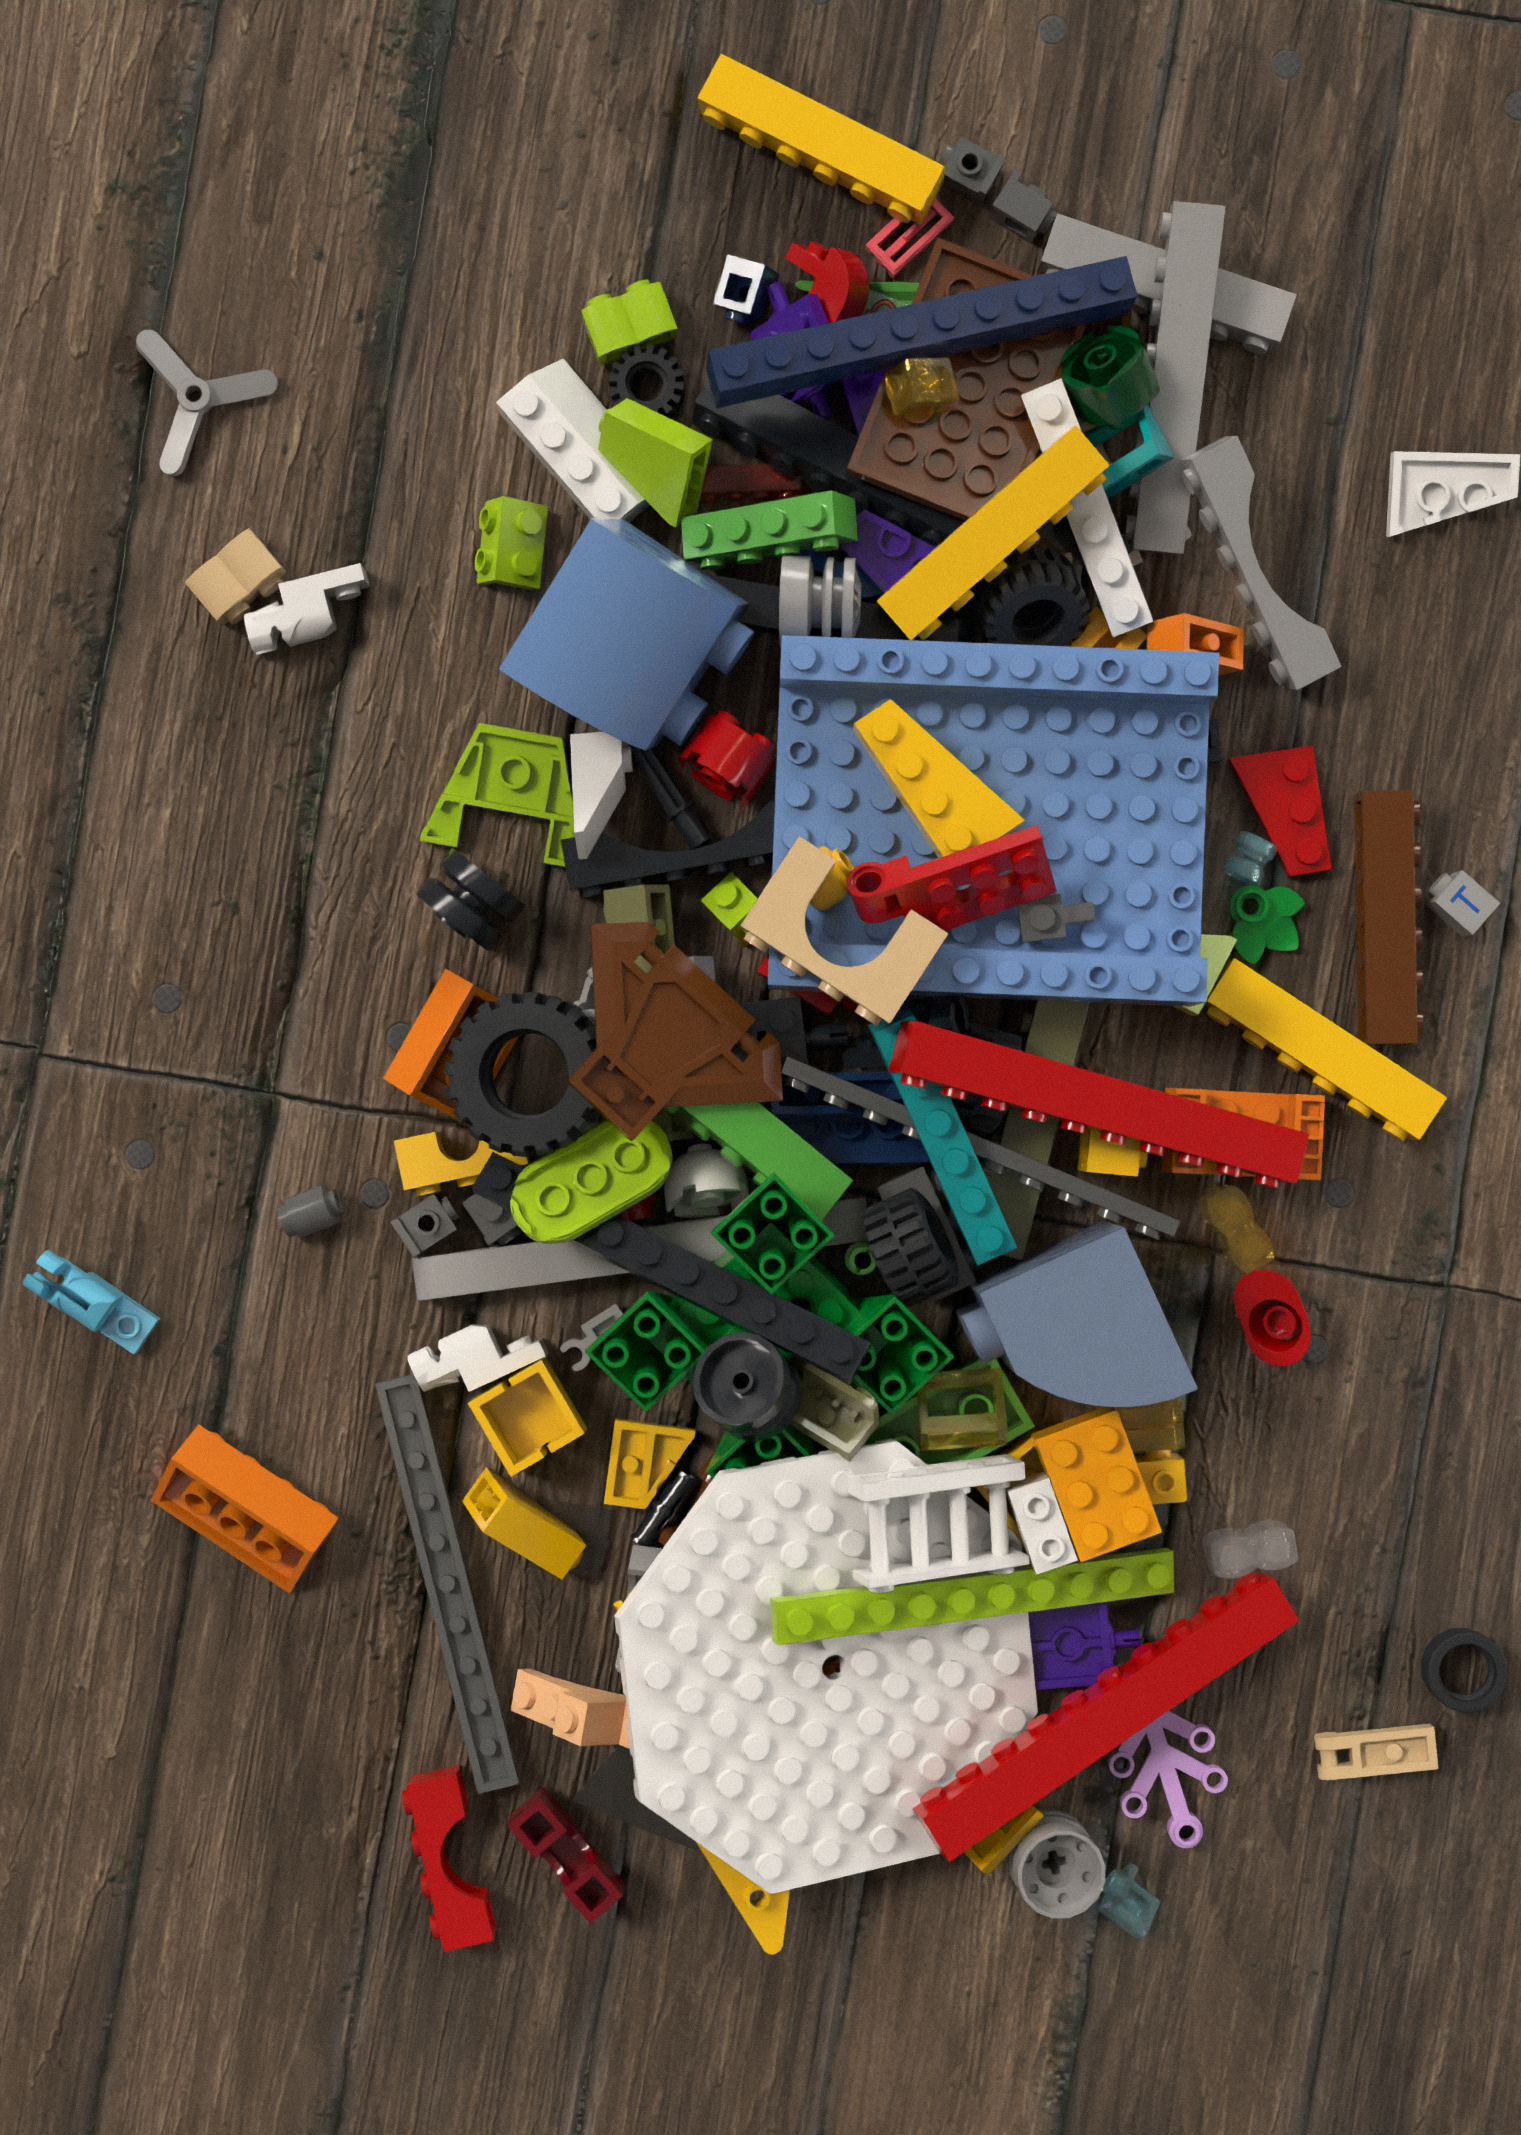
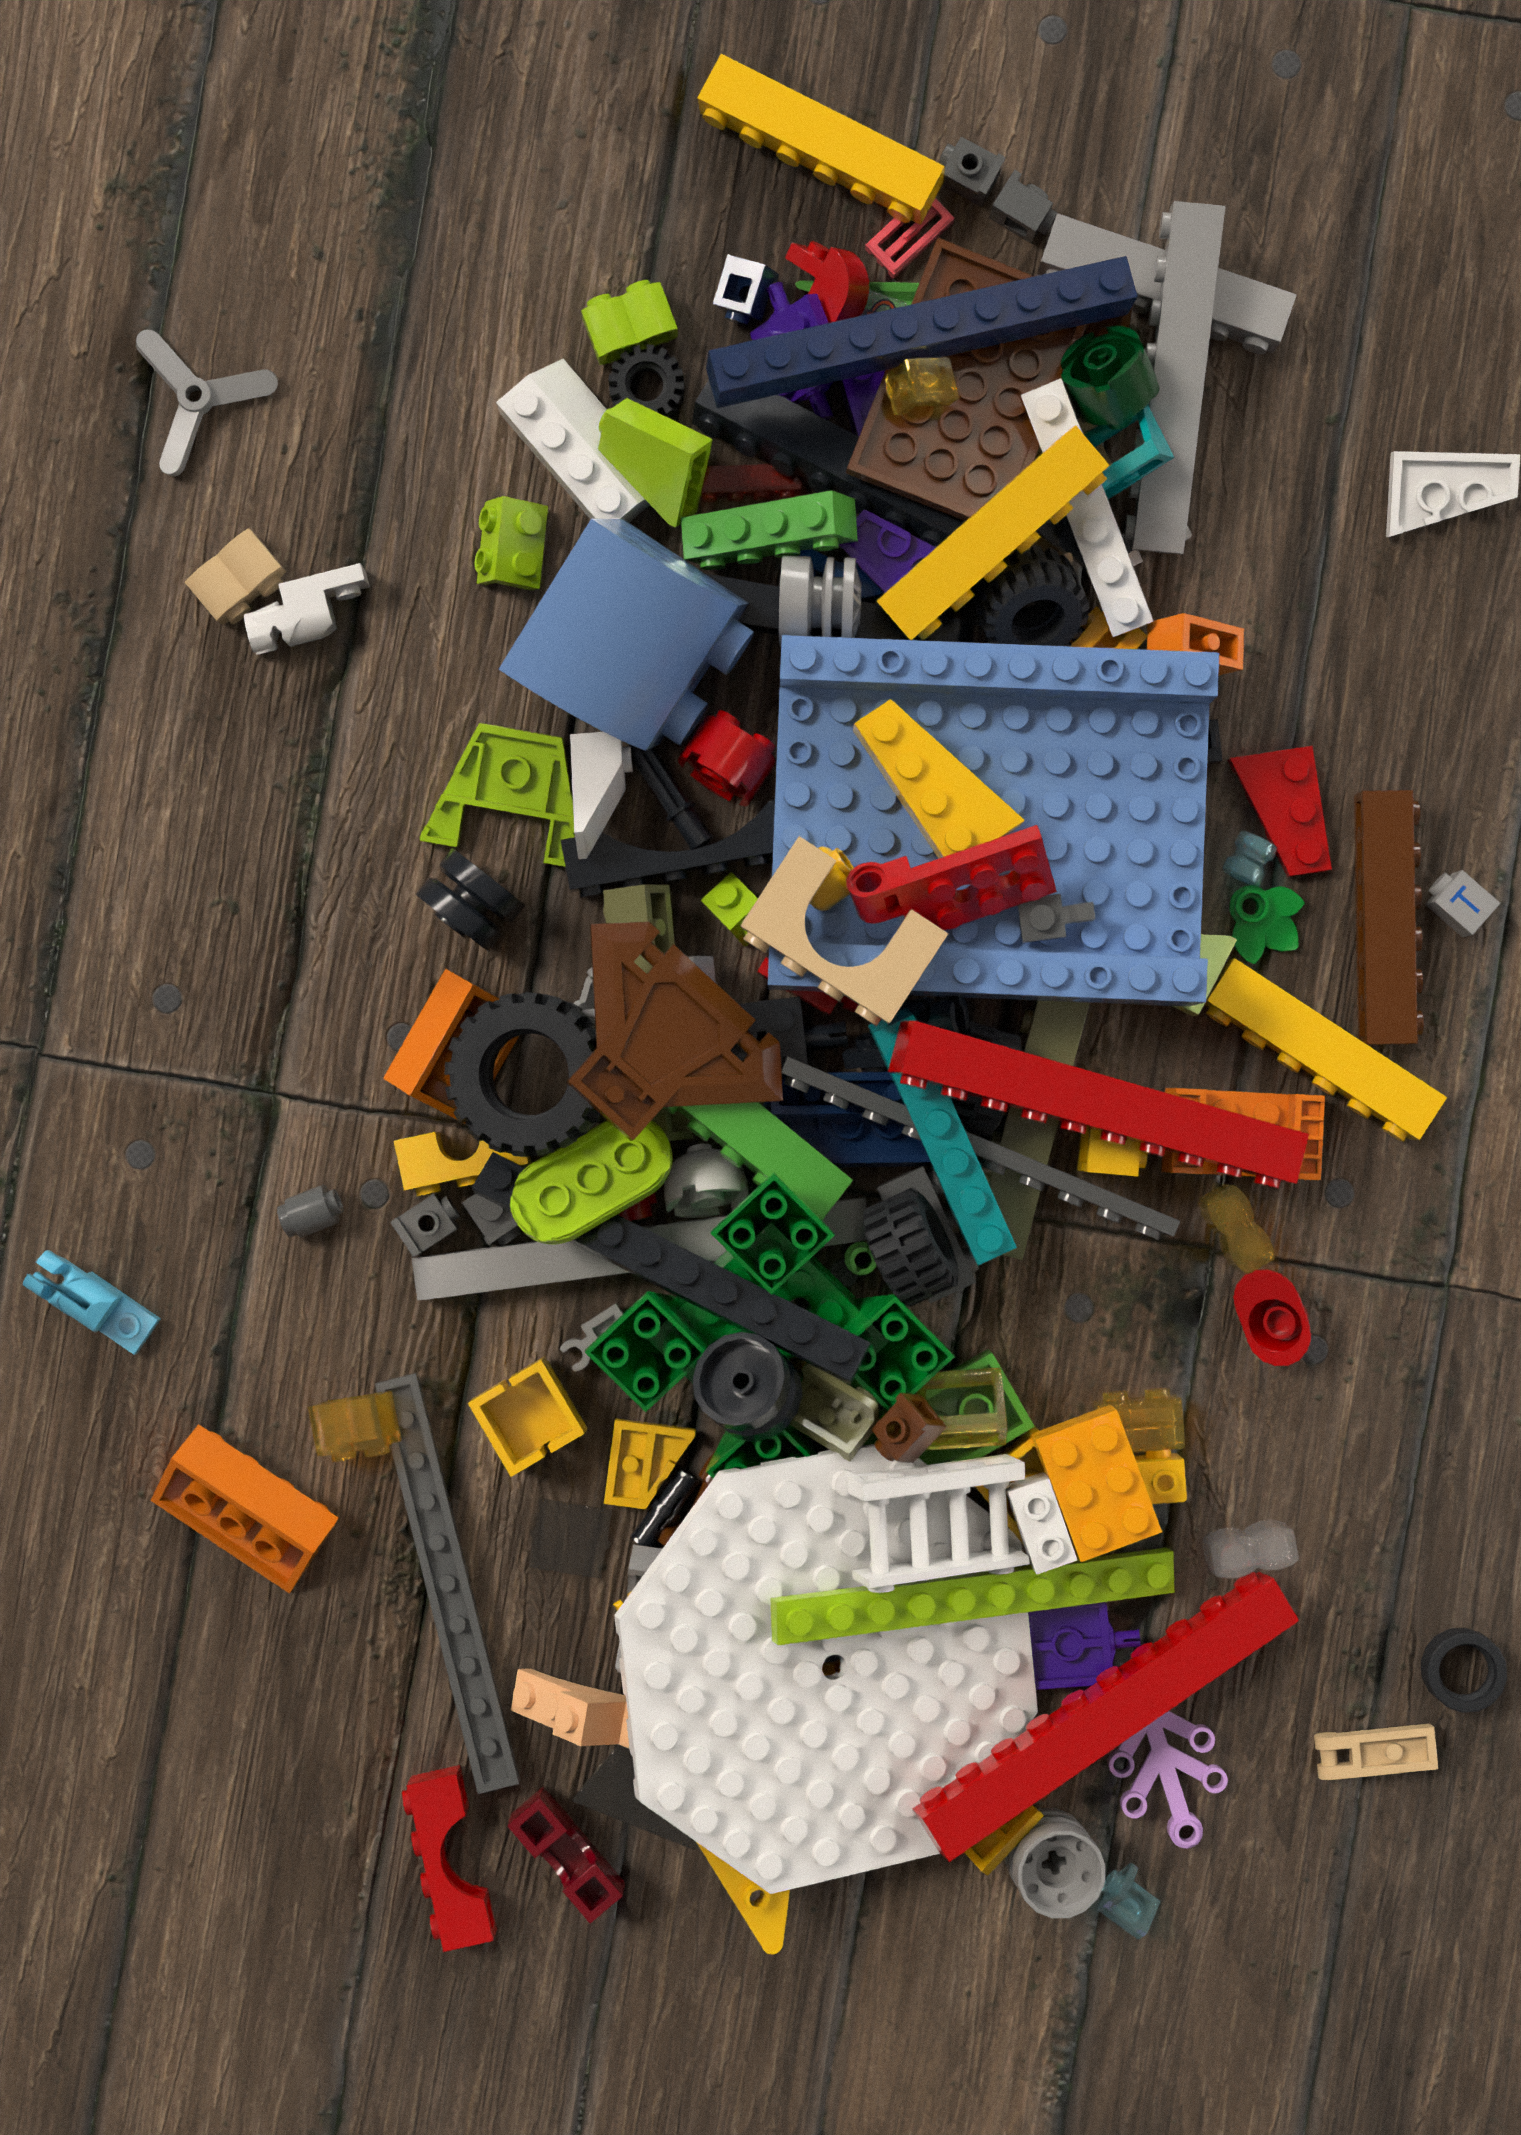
(355, 1425): none -> clear yellow brick
(474, 1356): white plate -> none
(523, 1524): yellow slope -> none
(918, 1429): none -> reddish brown brick
(1079, 1323): sand blue brick -> none
(1223, 485): light grey arch -> none

